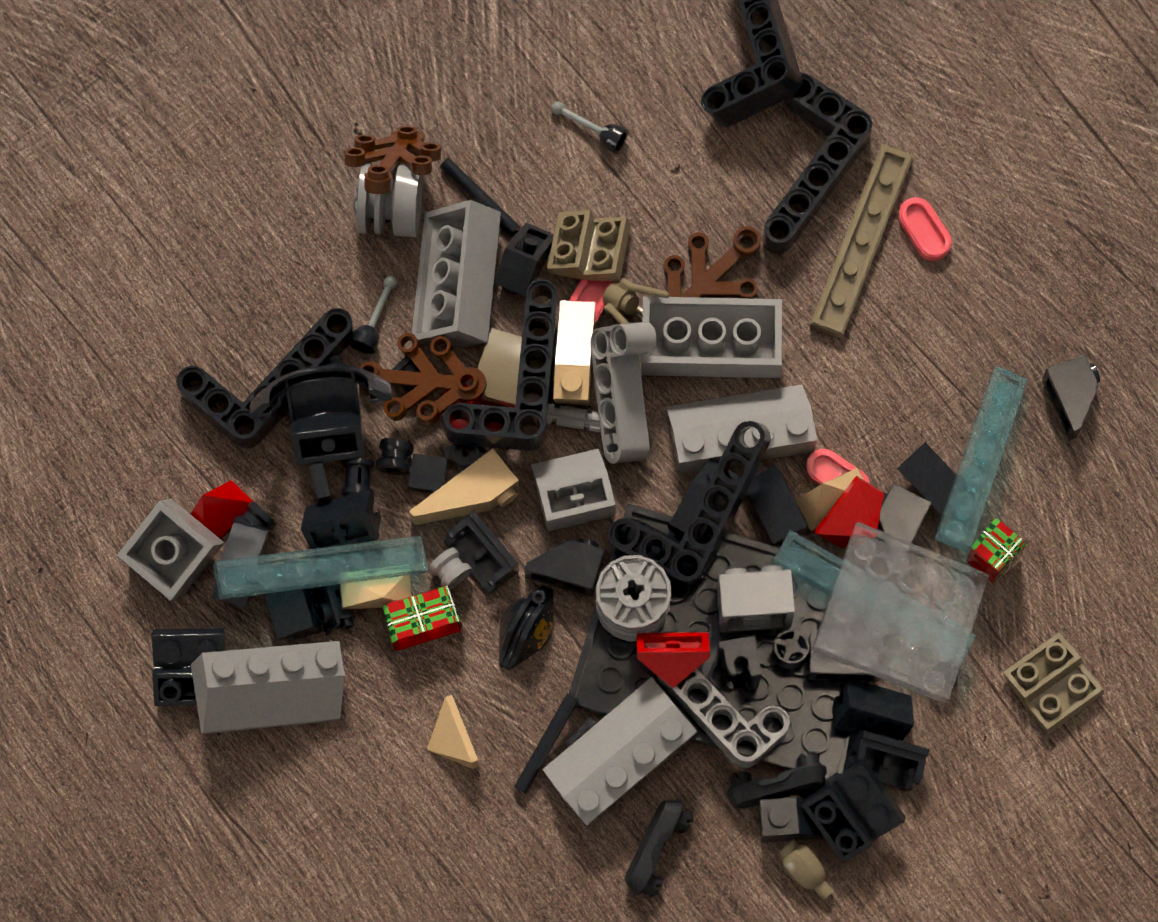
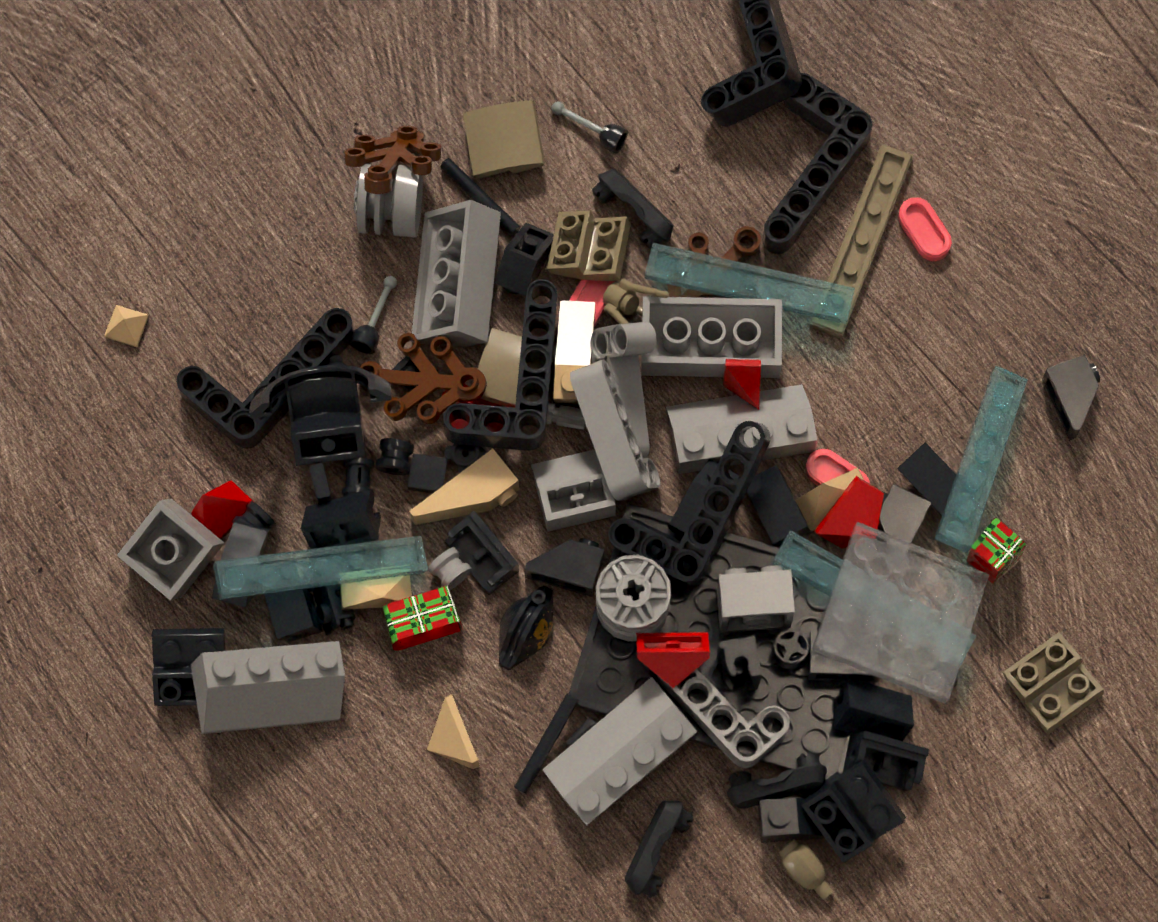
(126, 326): none -> tan slope
(503, 138): none -> dark tan slope
(612, 432): none -> light grey beam
(614, 183): none -> black piece
(743, 379): none -> red slope
(749, 281): none -> clear light blue plate

